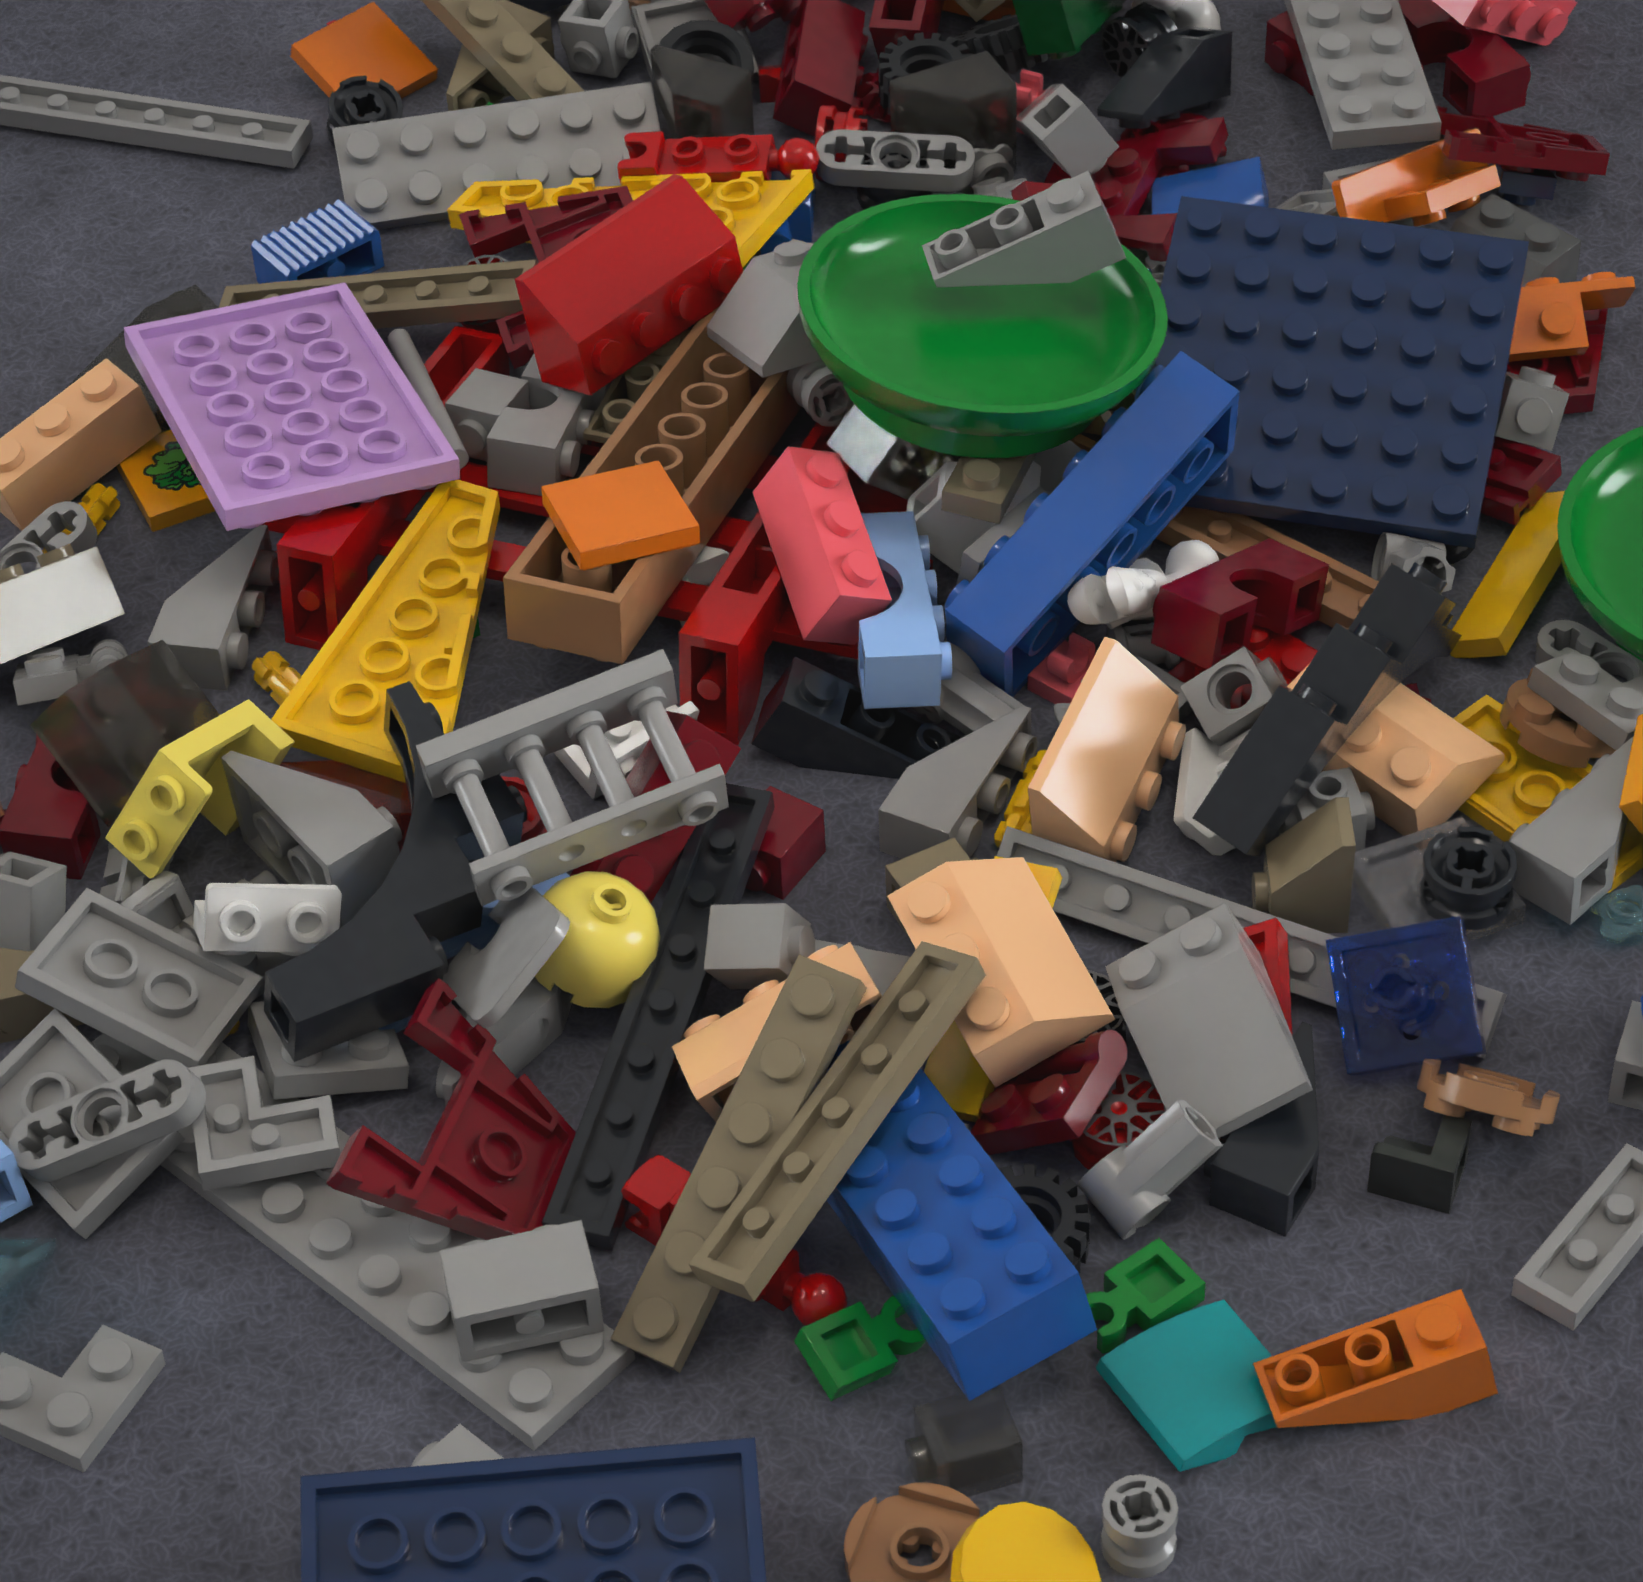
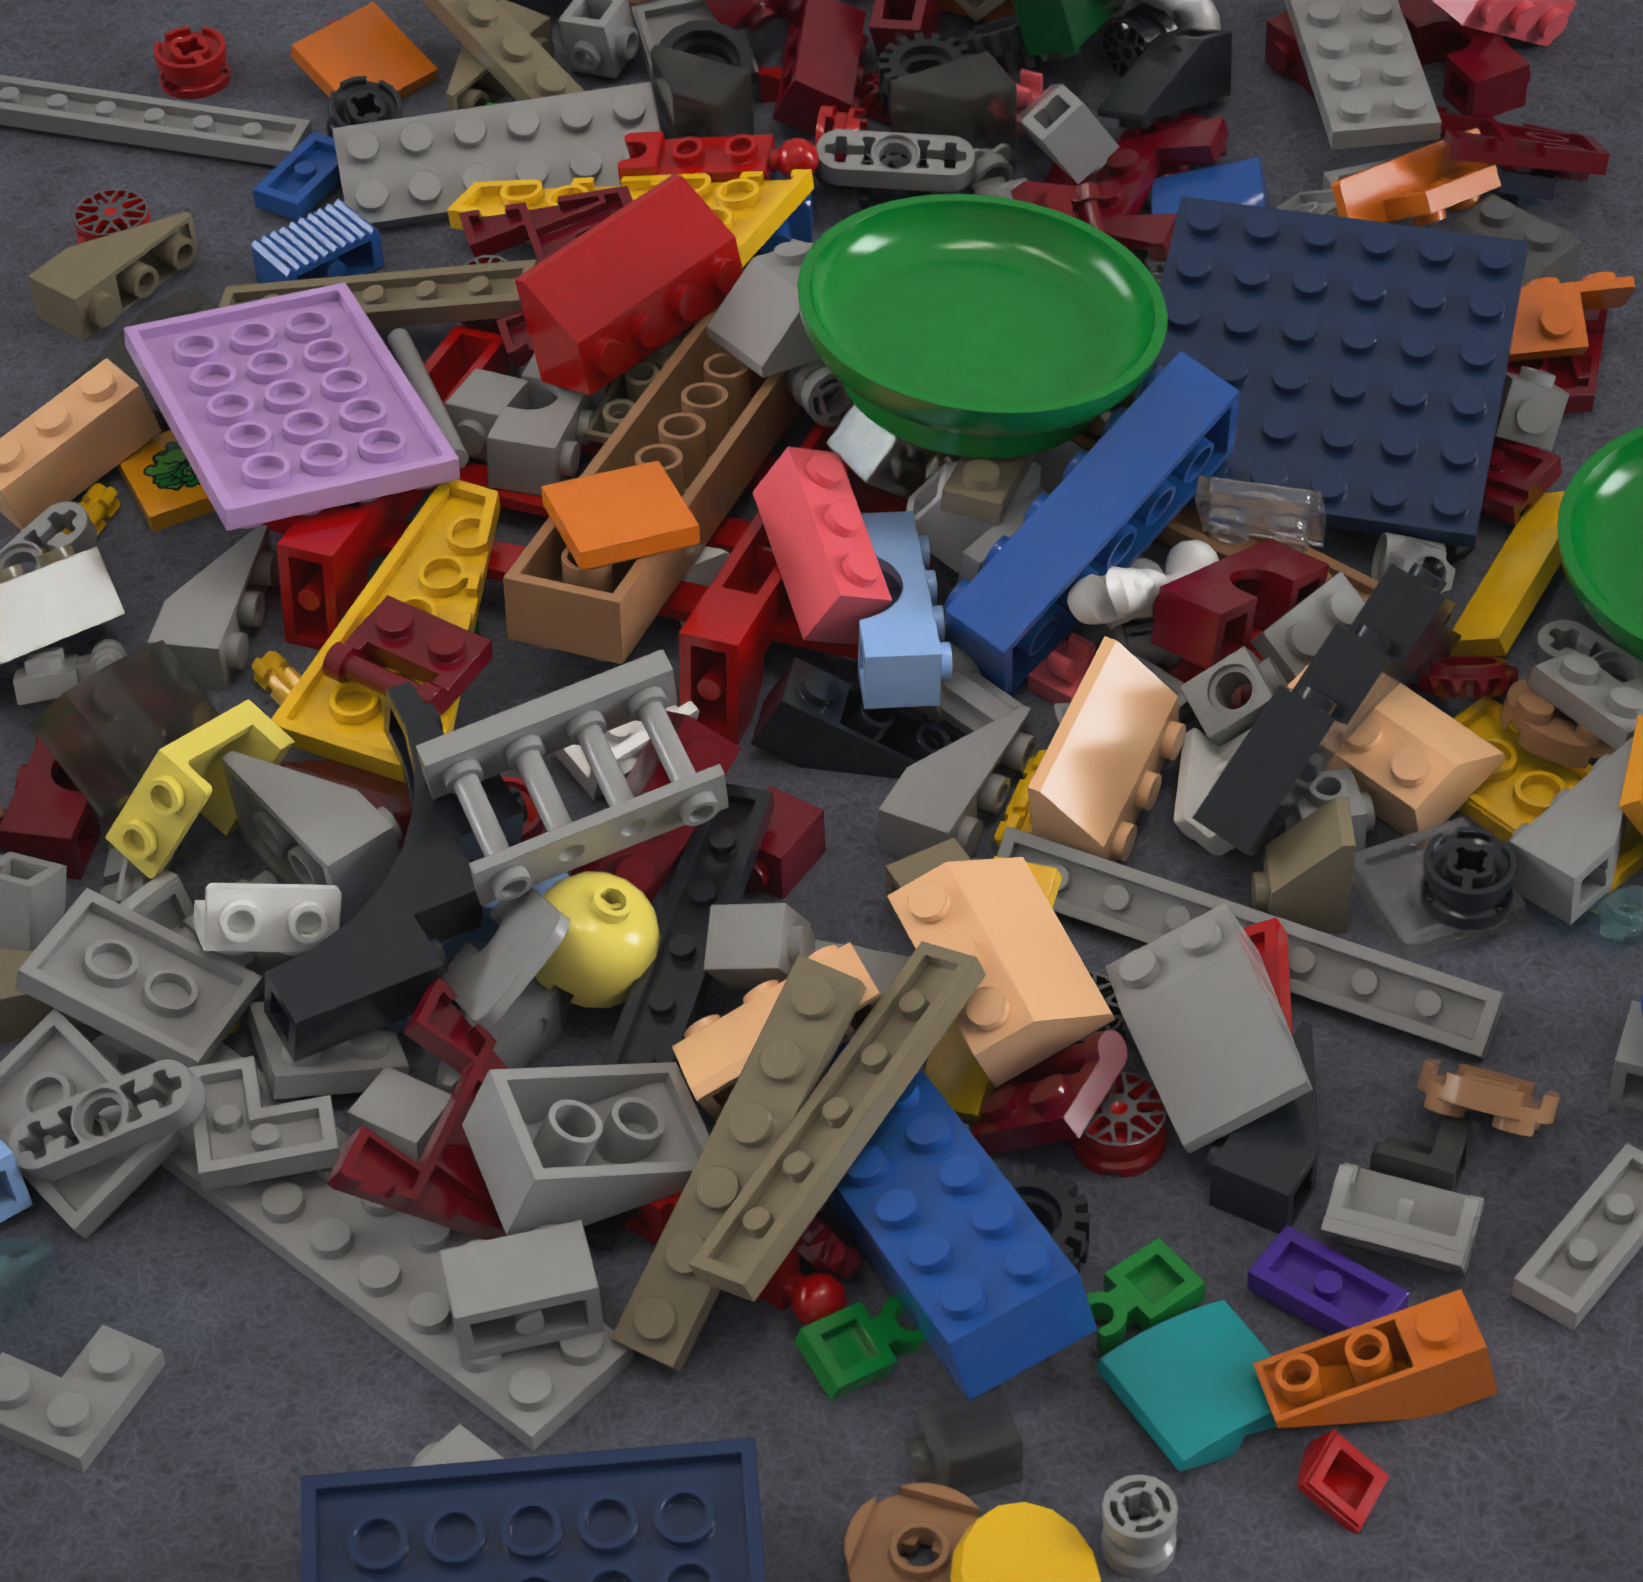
(99, 221): none -> wheel
(107, 275): none -> dark tan slope
(192, 62): none -> red wheel
(300, 179): none -> blue plate
(400, 1111): none -> light grey brick
(414, 645): none -> dark red plate
(582, 1140): none -> light grey slope
(828, 1247): none -> dark red gear
(1035, 241): light grey slope -> none
(1135, 1179): light grey piece -> none
(1263, 511): none -> clear plate
(1303, 629): none -> light grey plate
(1322, 1284): none -> dark purple plate
(1340, 1479): none -> red slope
(1369, 971): clear blue plate -> none
(1402, 1218): none -> light grey hinge
(1467, 676): none -> dark red gear

